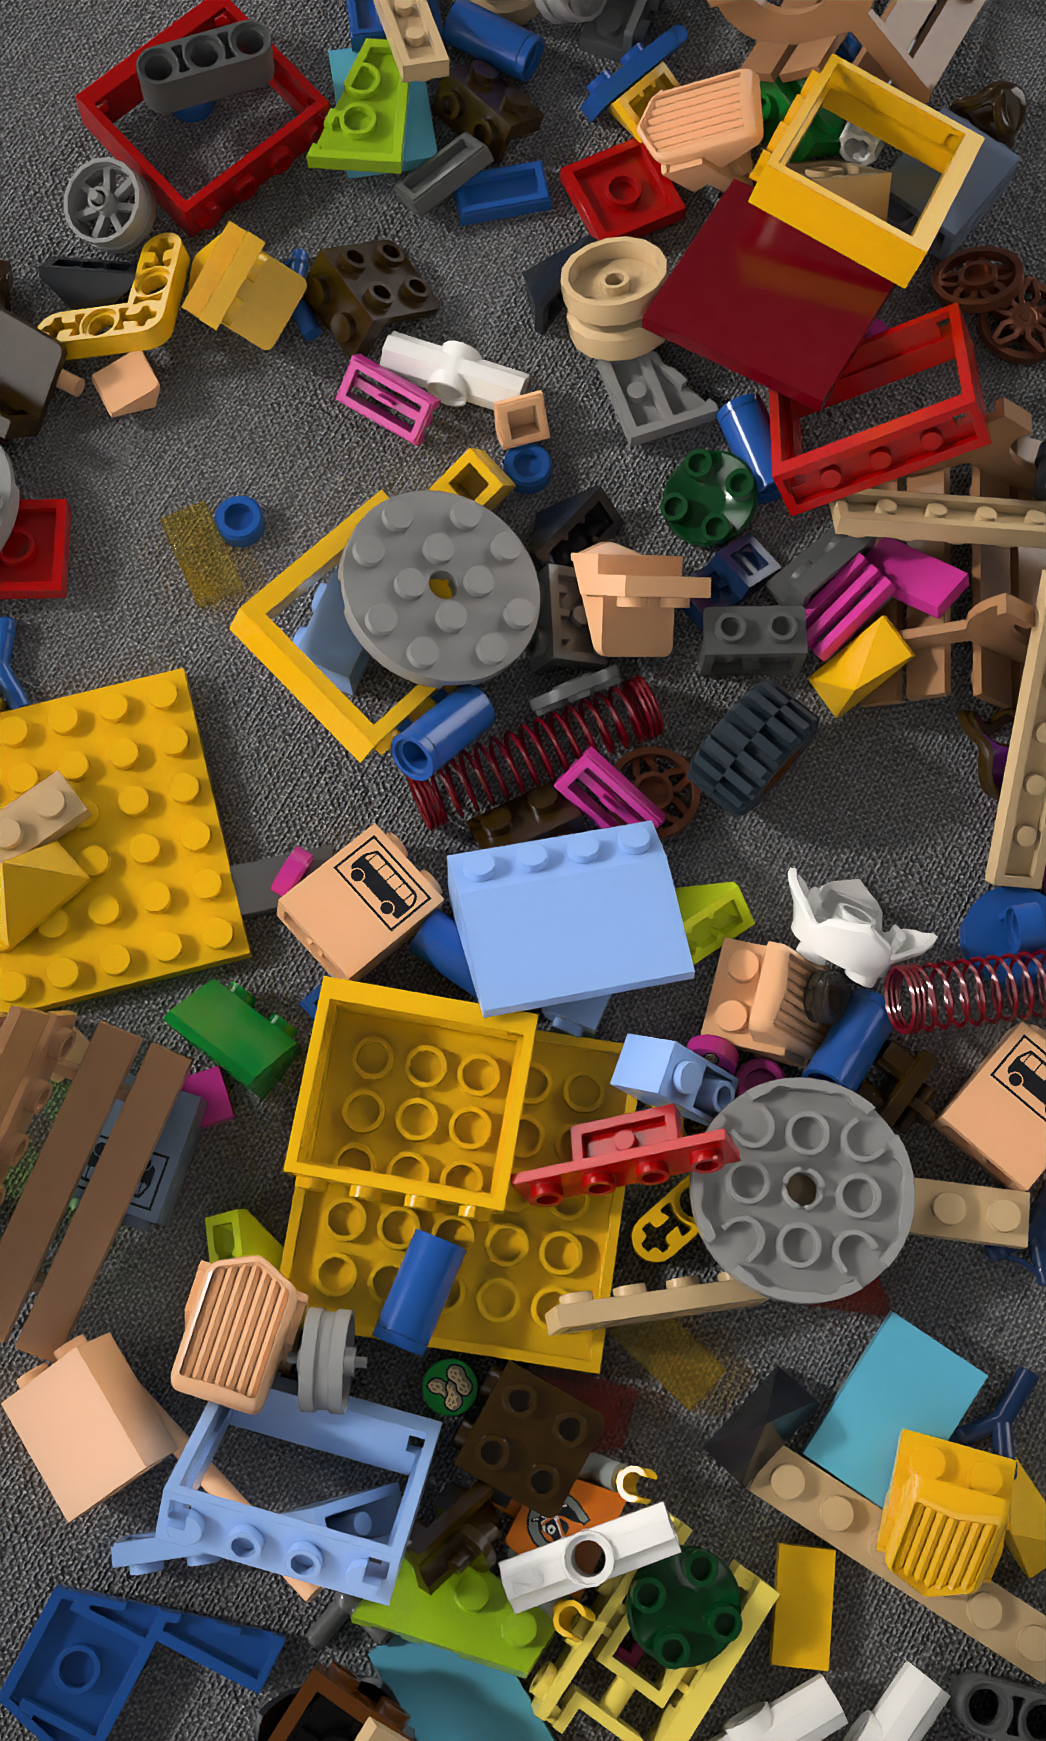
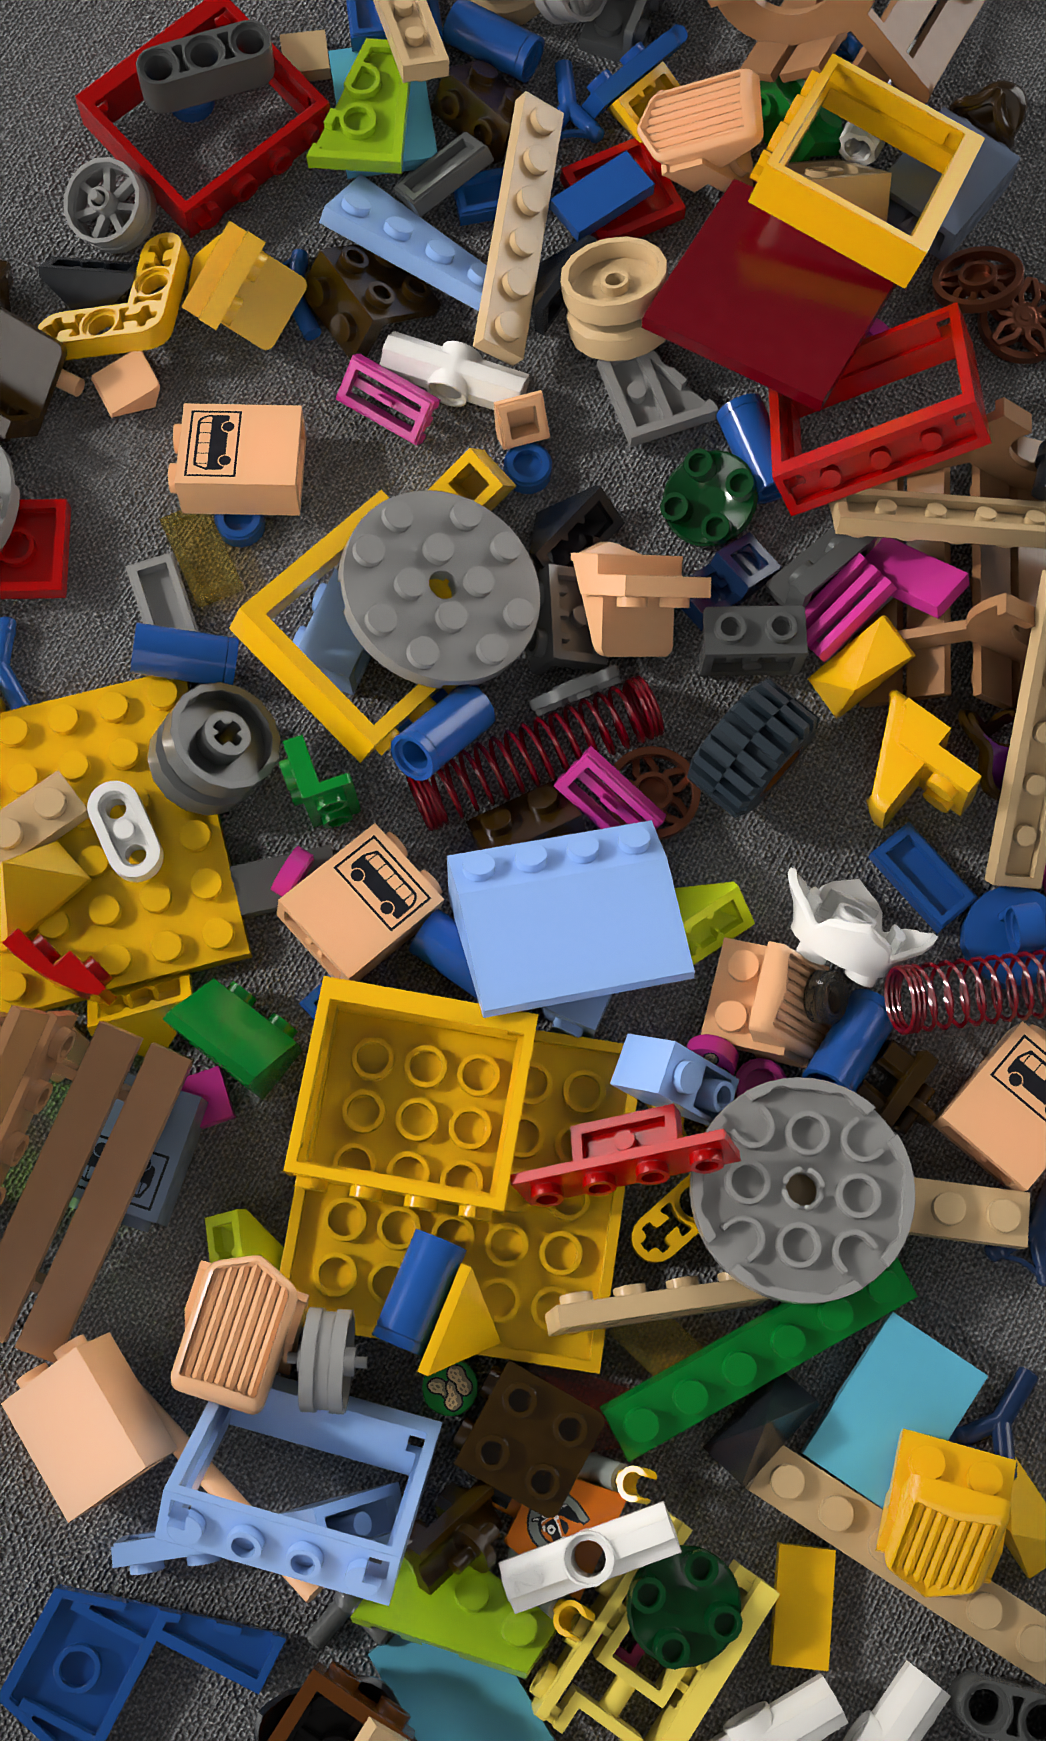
(71, 974): none -> red slope
(125, 834): none -> white plate
(142, 1009): none -> yellow slope
(161, 593): none -> light grey tile
(183, 654): none -> blue pin
(213, 748): none -> dark grey wheel
(239, 459): none -> light nougat brick
(307, 53): none -> tan tile
(326, 802): none -> green bracket
(406, 240): none -> light blue wing
(462, 1326): none -> yellow slope
(518, 230): none -> tan plate
(572, 110): none -> blue piece
(602, 196): none -> blue tile
(745, 1362): none -> green plate
(916, 756): none -> yellow piece
(923, 877): none -> blue tile

